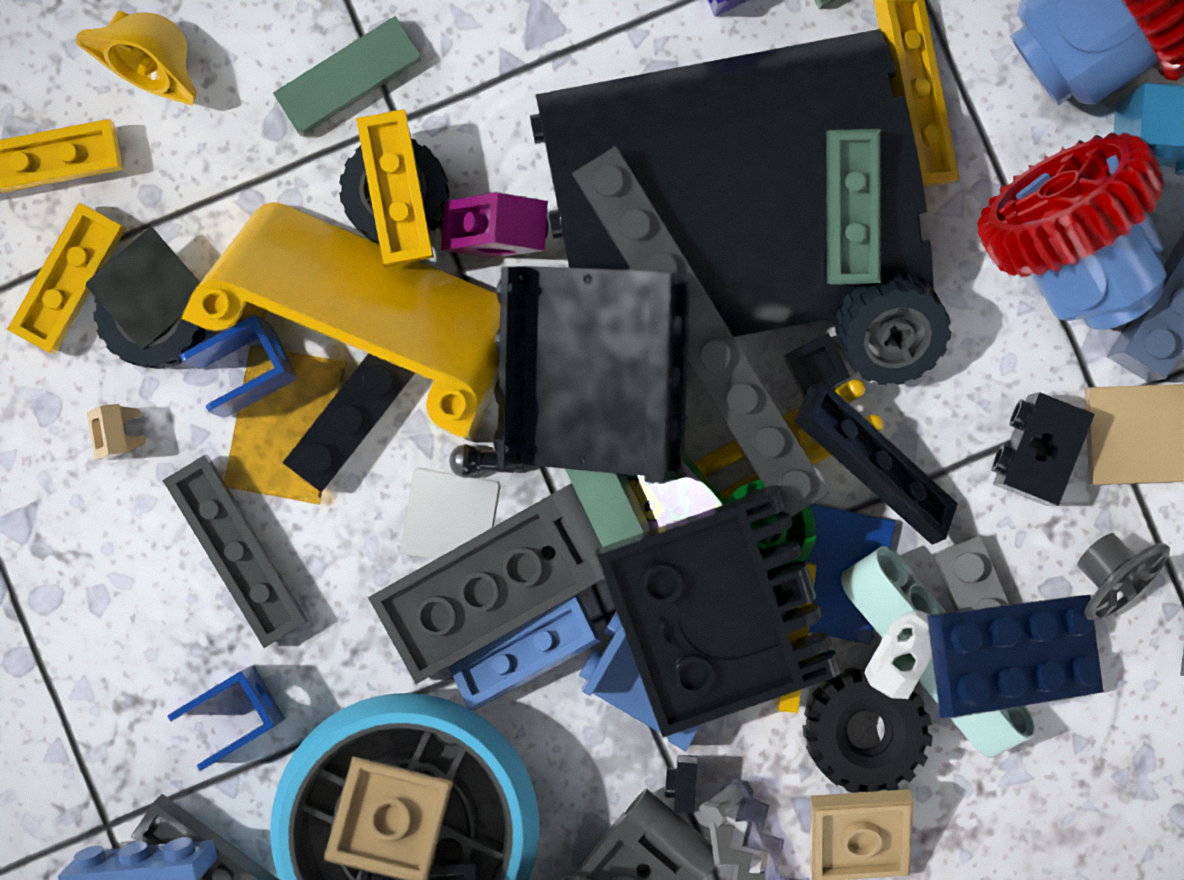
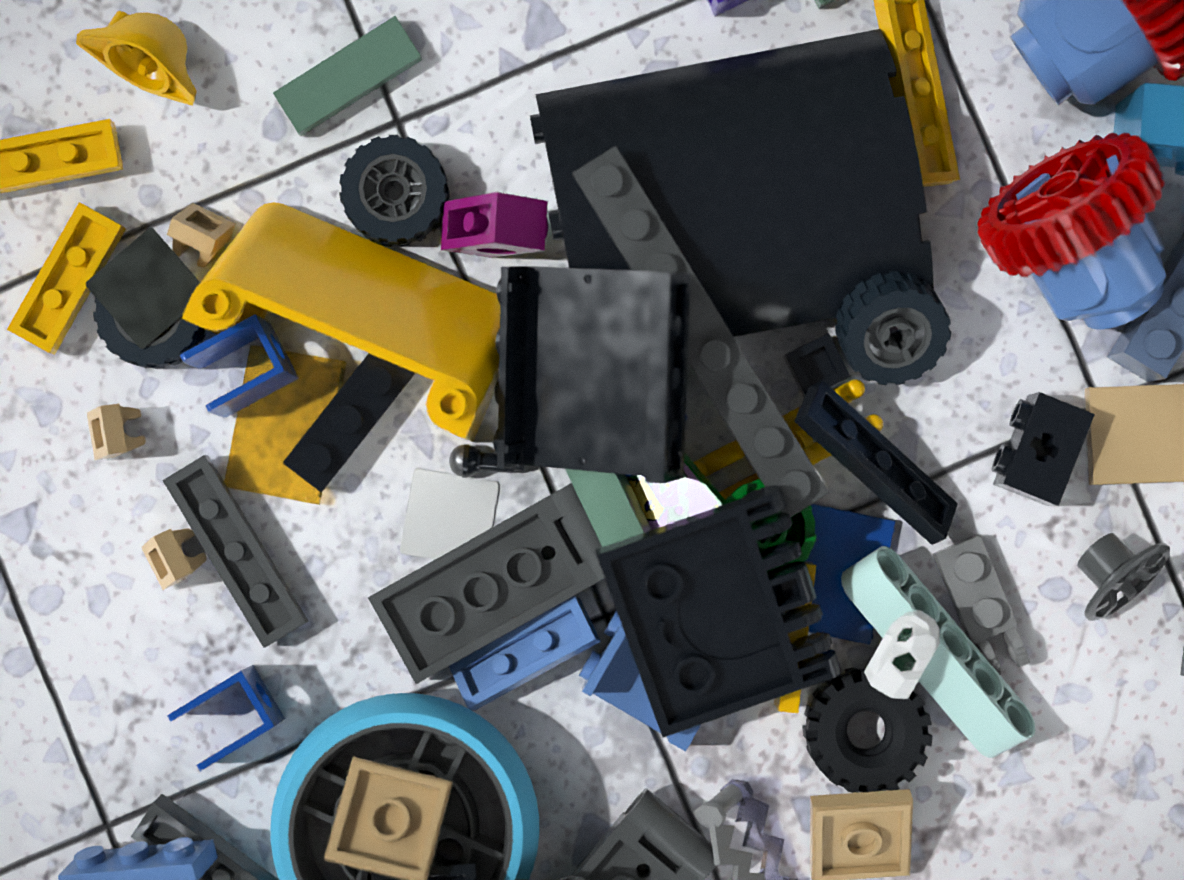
(168, 559): none -> tan tile
(201, 231): none -> tan tile
(394, 188): yellow plate -> none
(682, 784): black plate -> none
(853, 206): sand green tile -> none
(1014, 655): dark blue plate -> none

